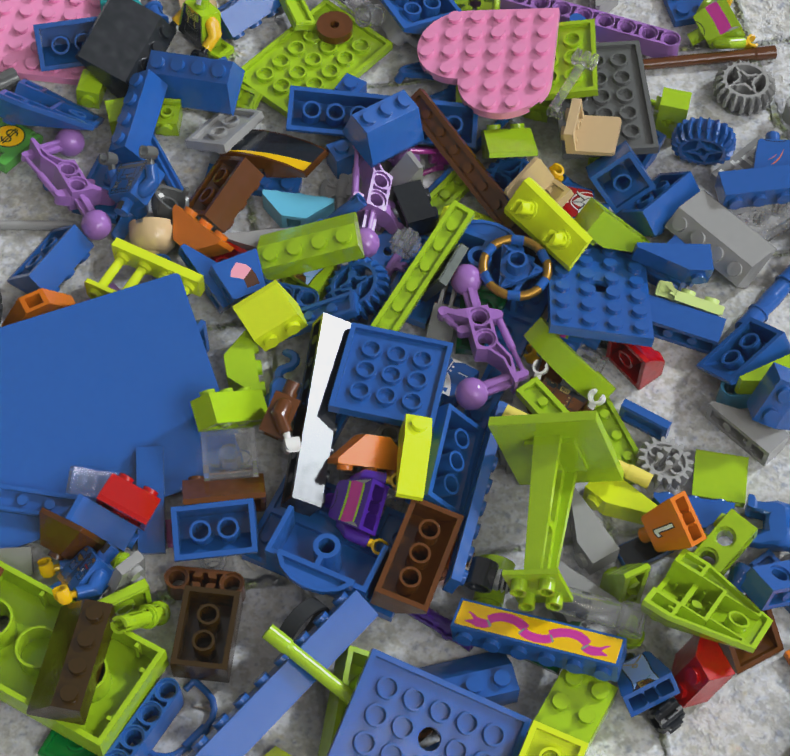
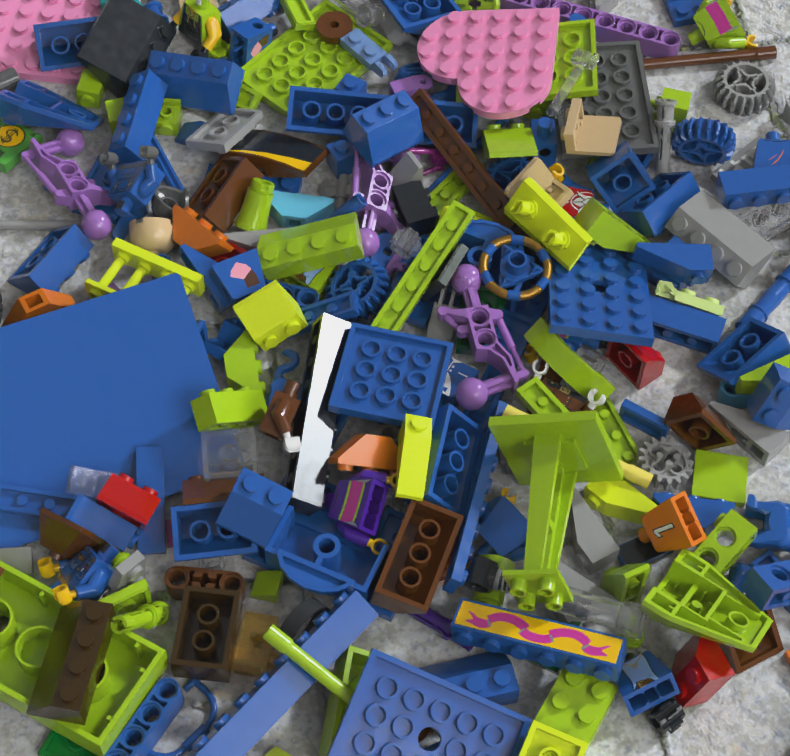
(187, 130): none -> blue slope
(228, 334): none -> blue slope
(247, 658): none -> clear yellow brick
(249, 39): none -> blue torso
(254, 507): none -> blue slope
(256, 206): none -> lime plant
(267, 585): none -> lime slope
(368, 52): none -> medium blue hinge
(412, 84): none -> medium lavender leg
(503, 528): none -> blue torso
(545, 137): none -> blue torso
(664, 124): none -> light grey pin
(697, 424): none -> reddish brown slope

